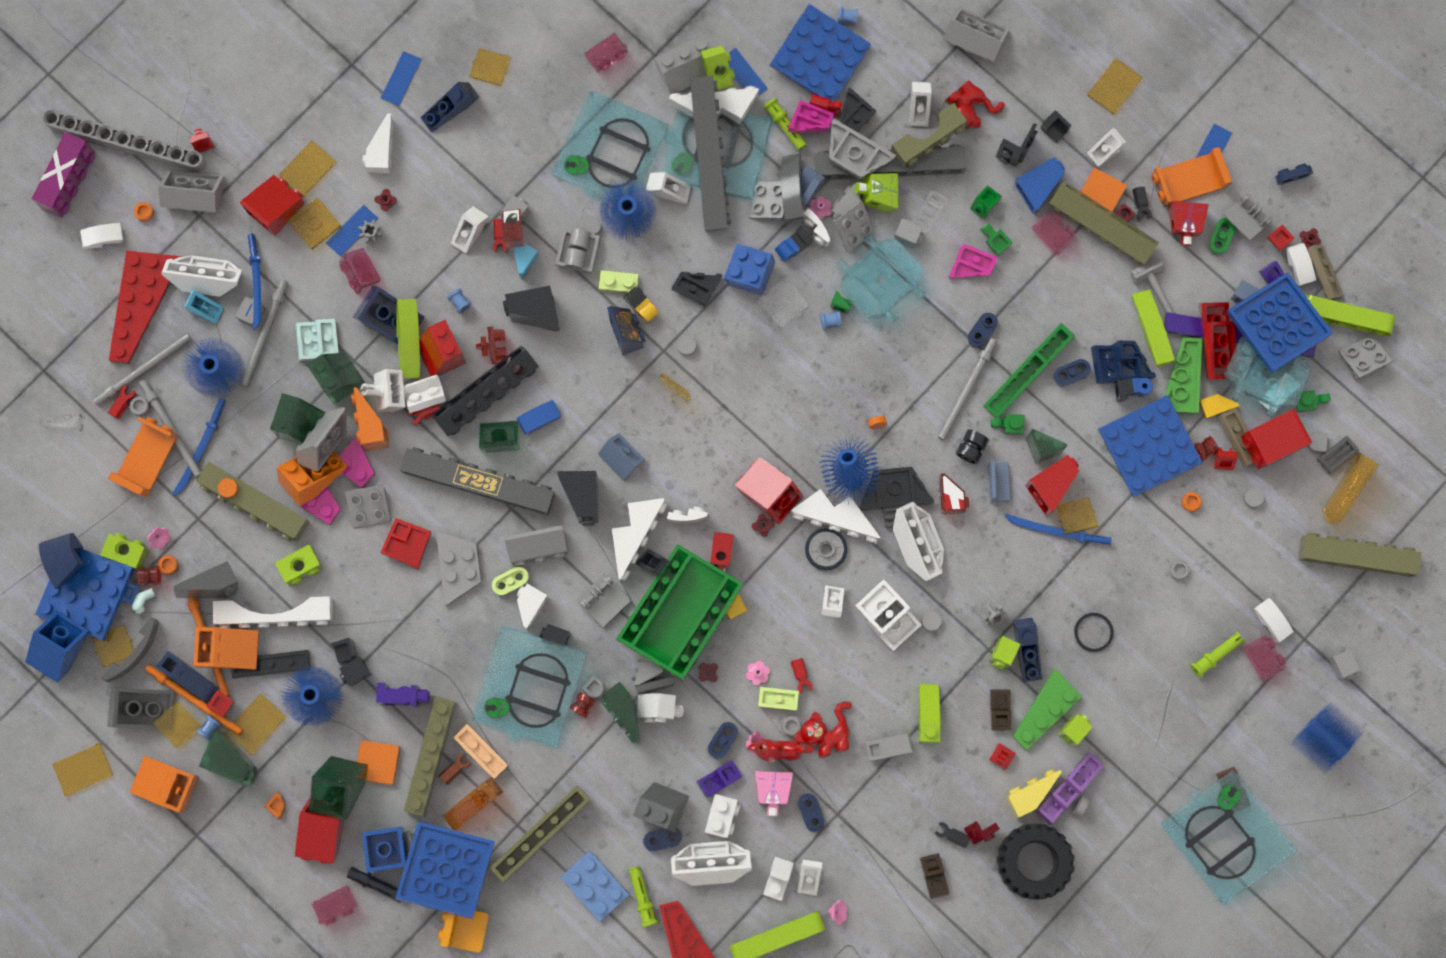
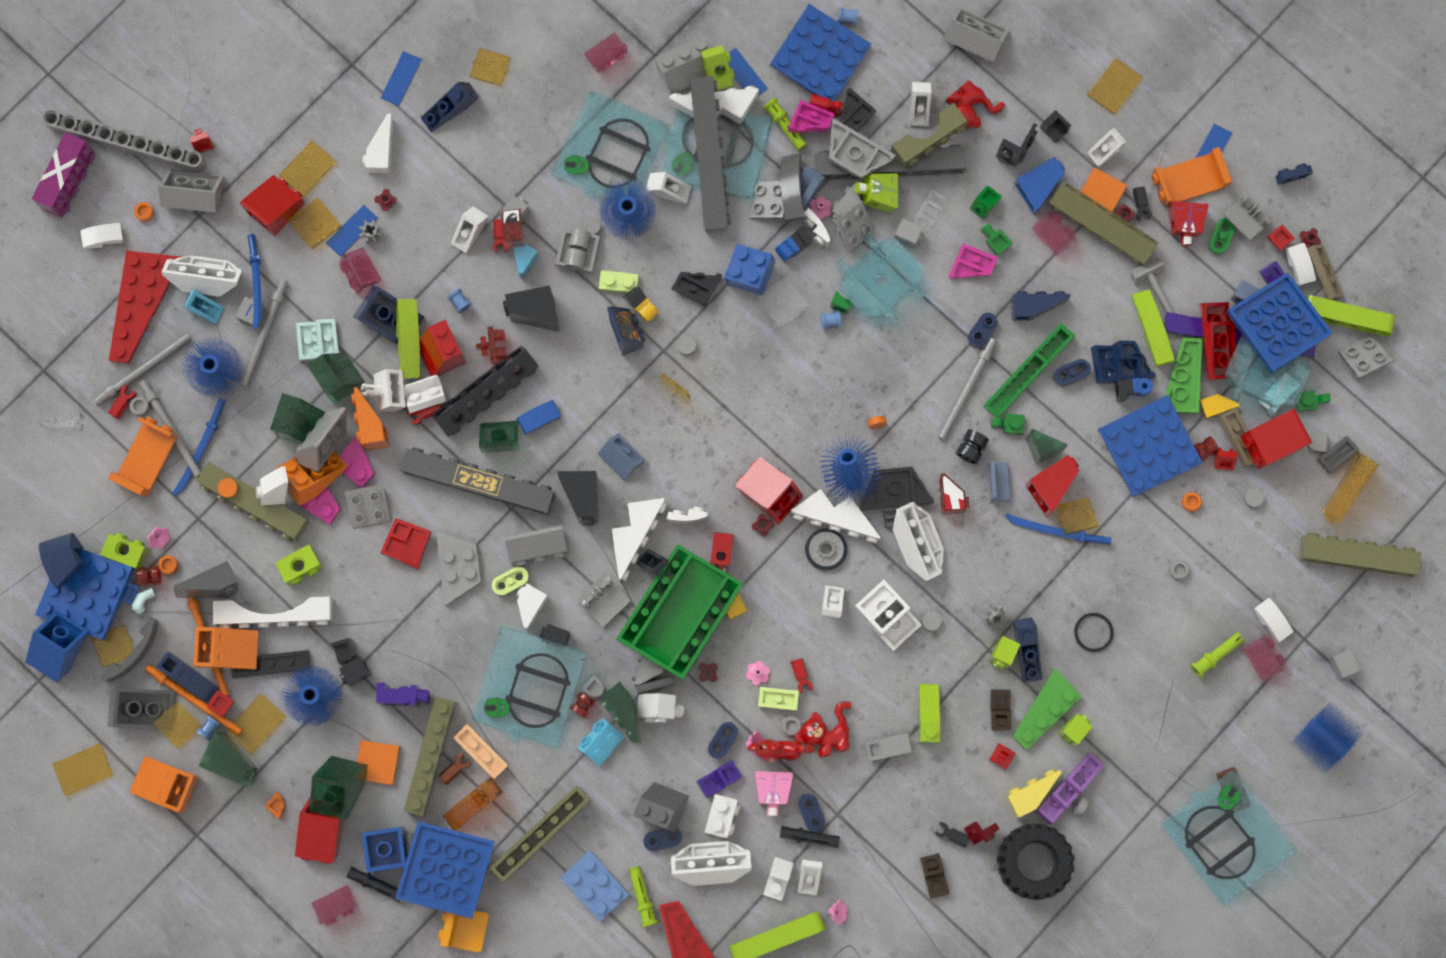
(273, 487): none -> white slope
(600, 741): none -> medium azure bracket
(810, 837): none -> black pin
(1030, 306): none -> dark blue slope

